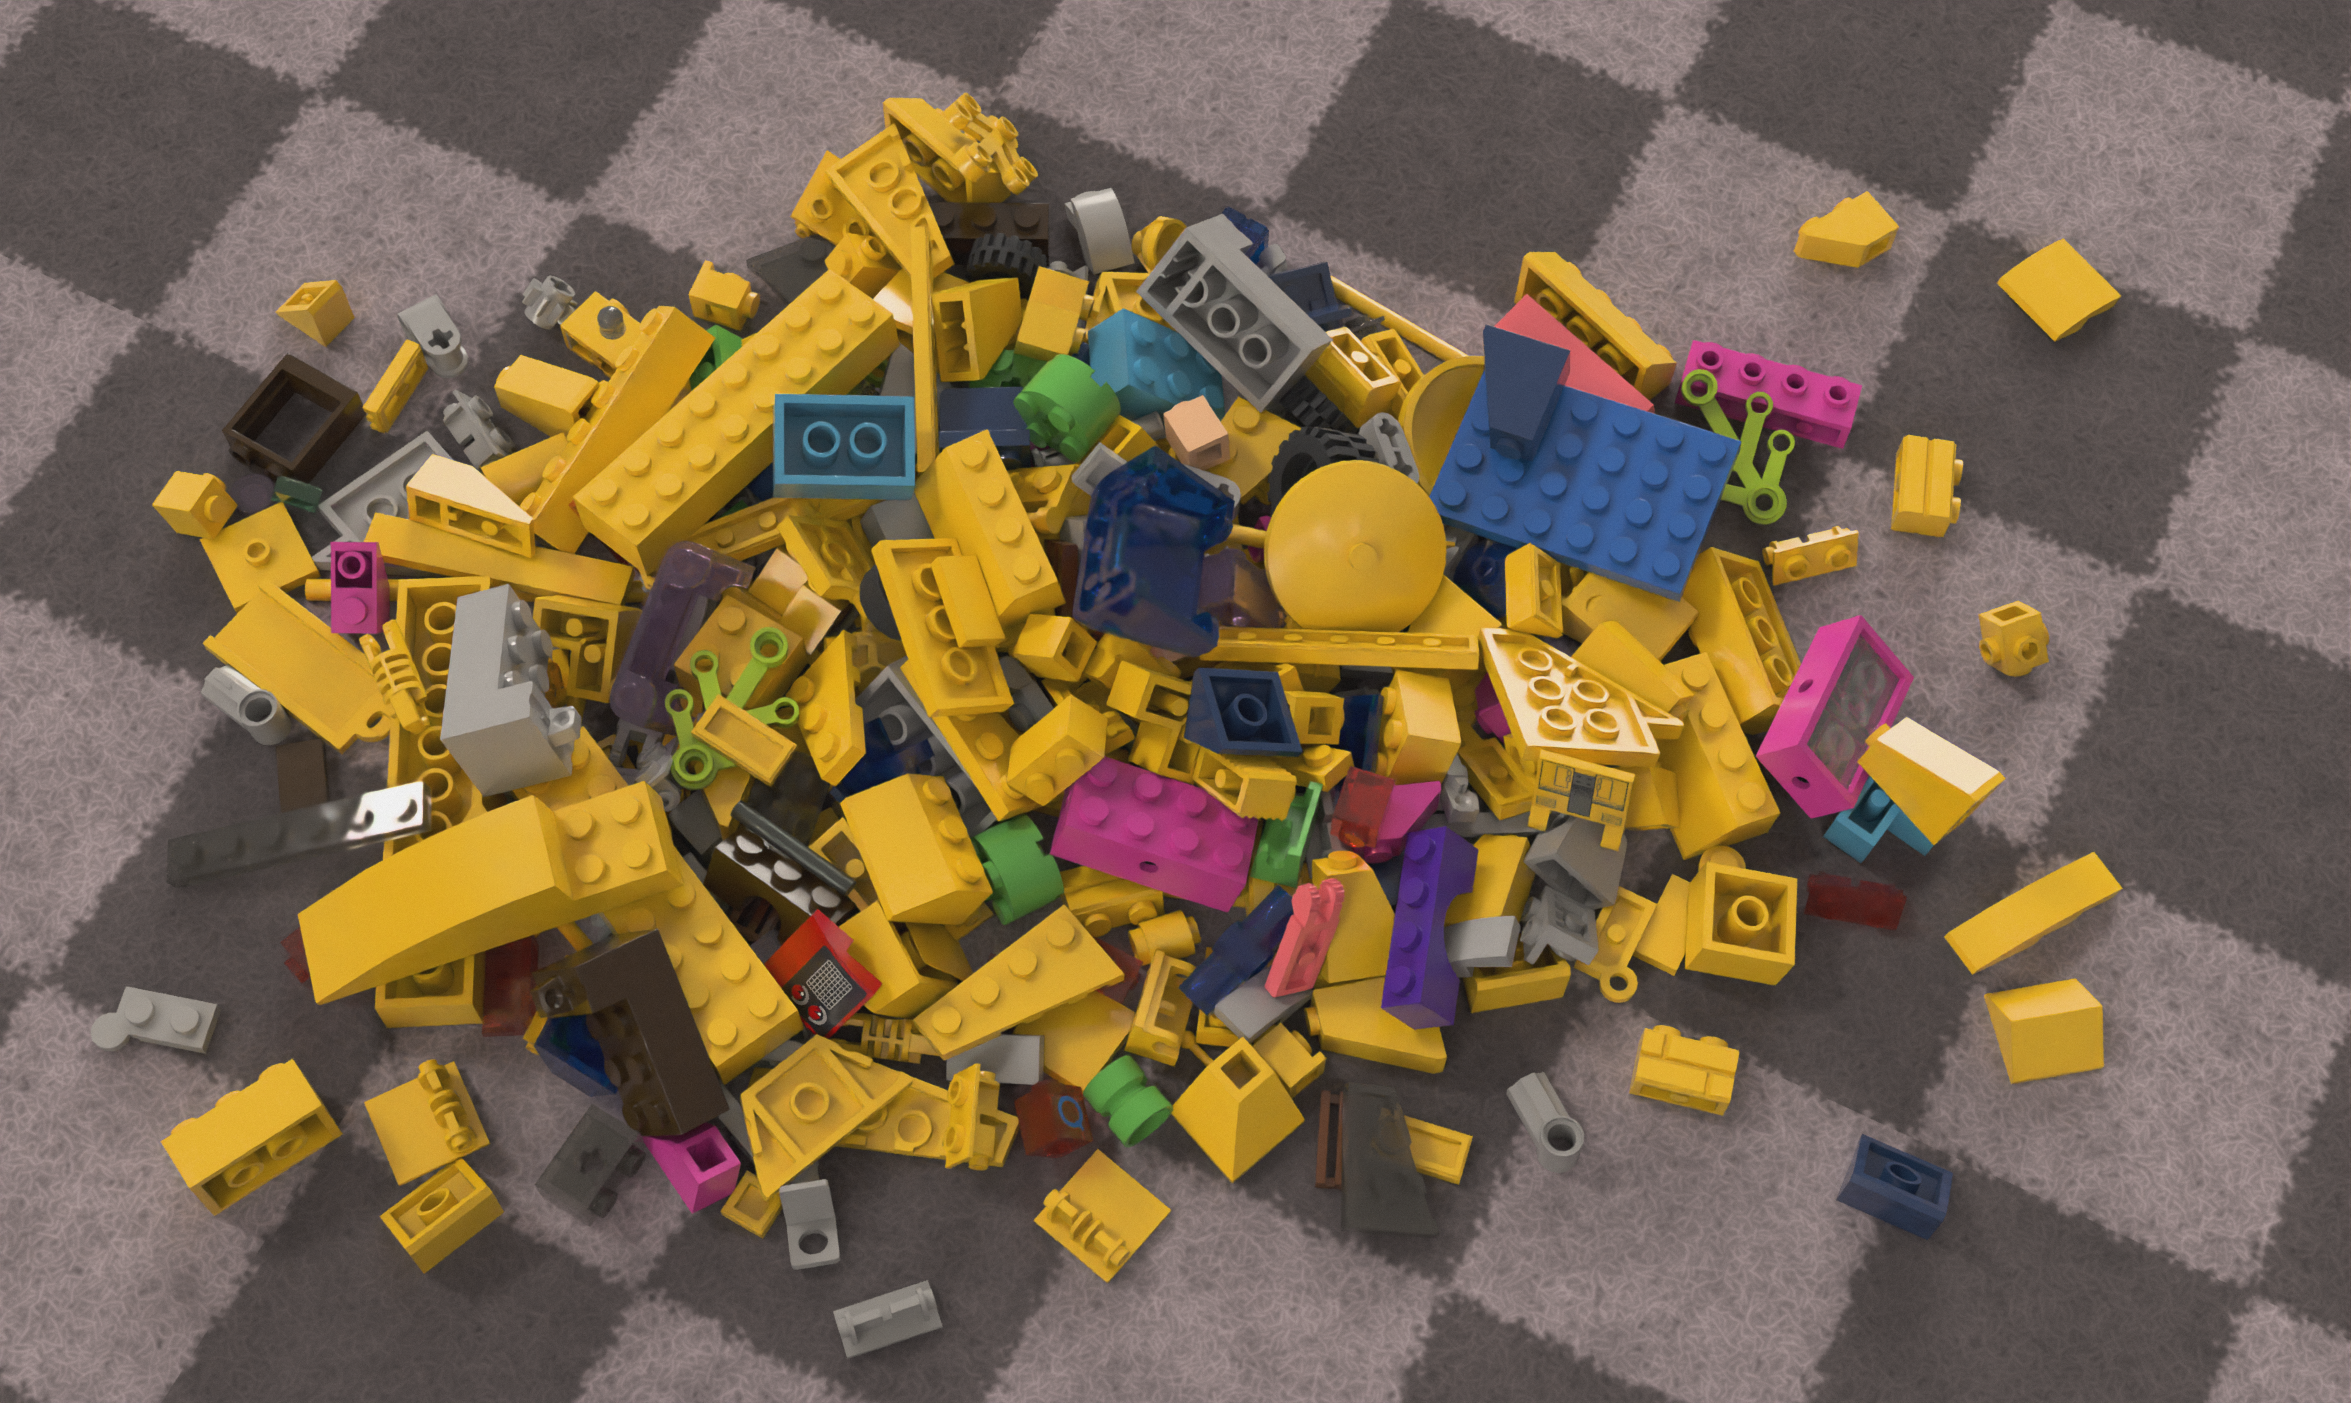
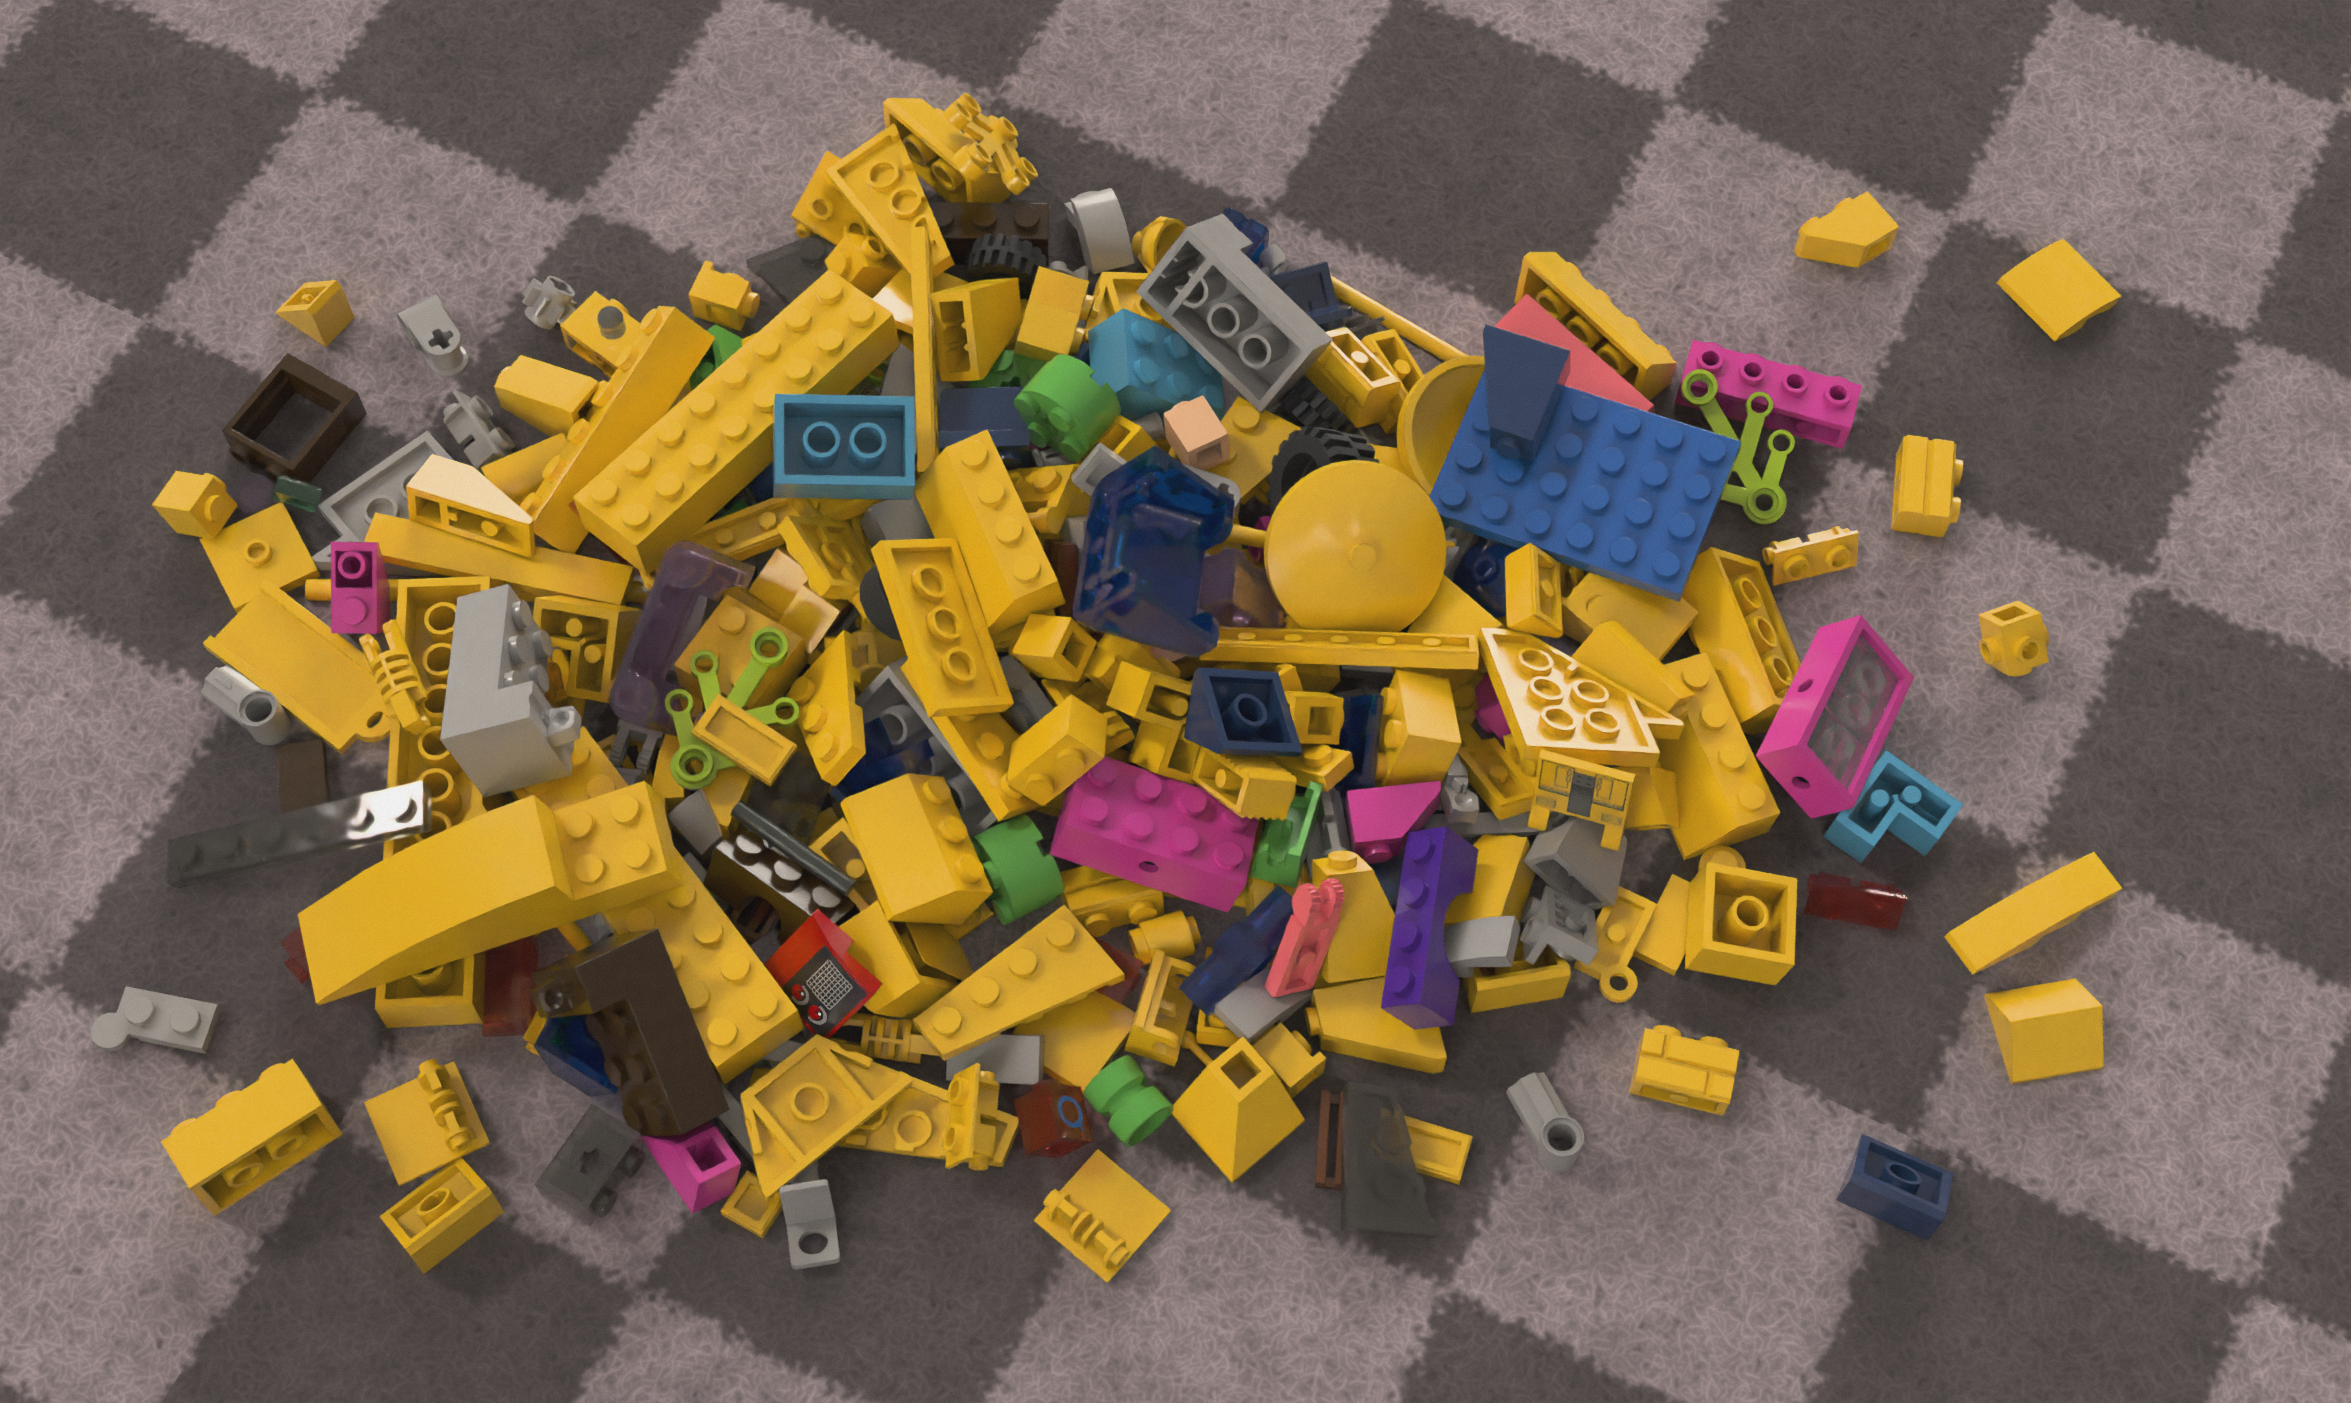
(396, 386): yellow tile -> none
(657, 773): light grey hinge -> none
(887, 1319): light grey hinge -> none
(967, 601): yellow tile -> none
(1362, 808): clear red brick -> none
(1390, 444): light grey beam -> none
(1928, 777): yellow slope -> none

